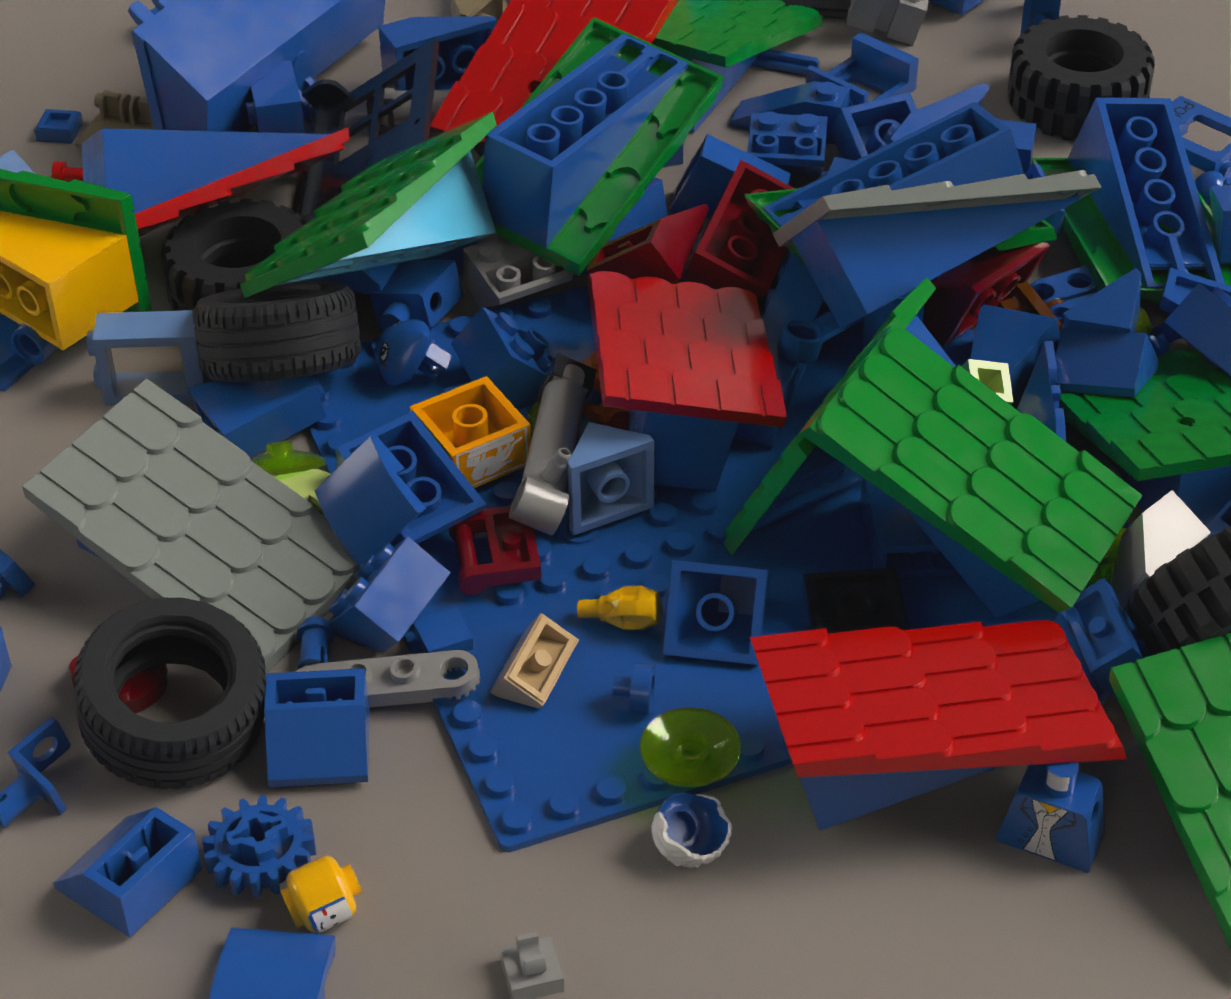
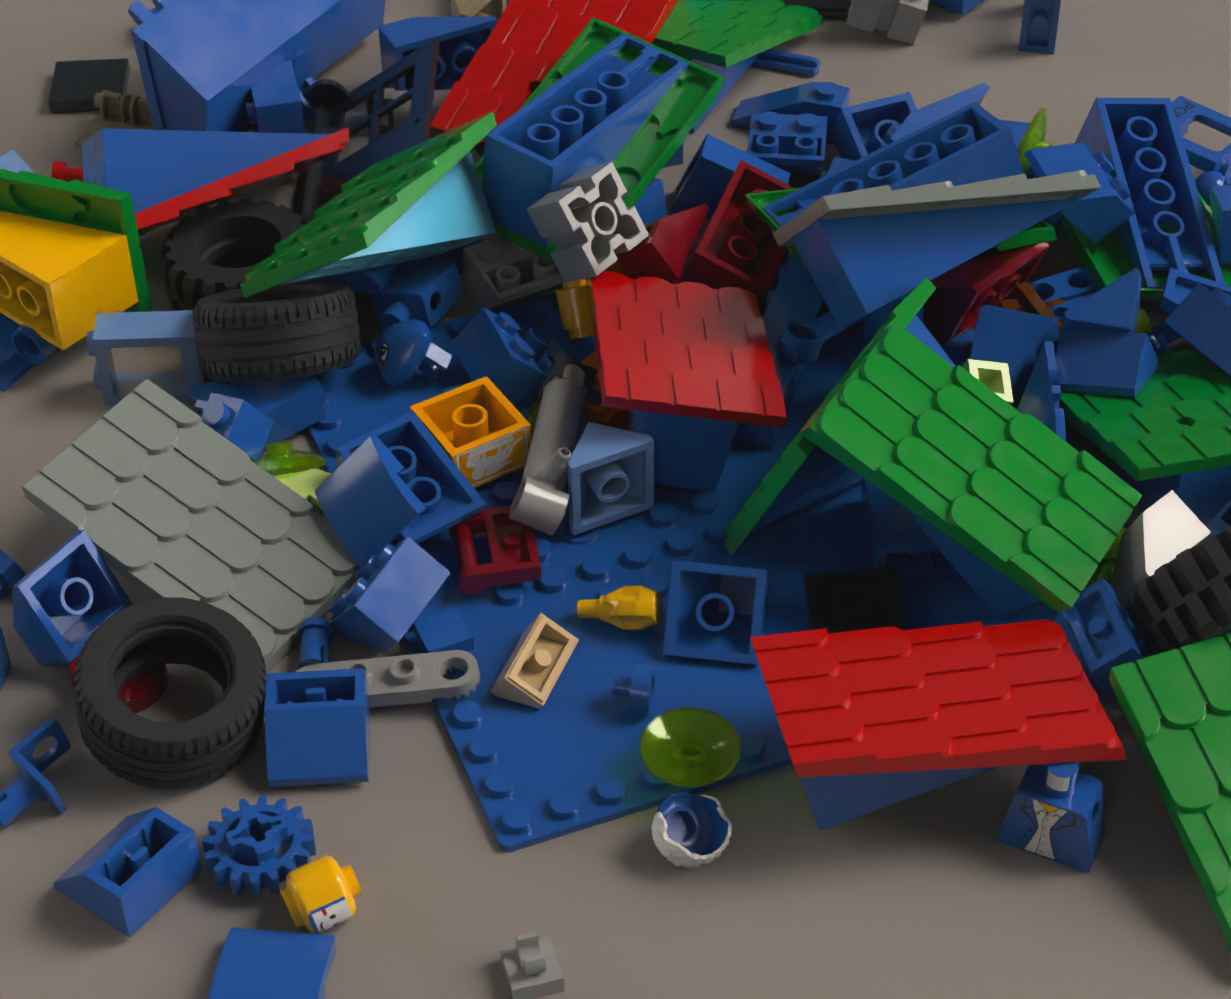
(58, 126): blue tile -> none
(65, 601): none -> blue slope
(79, 81): none -> black tile
(236, 422): none -> blue brick
(575, 308): none -> light orange brick
(588, 222): none -> light grey brick
(874, 66): blue window -> none
(1033, 137): none -> clear neon green dish
(1071, 62): black tyre -> none
(1099, 211): none -> blue slope

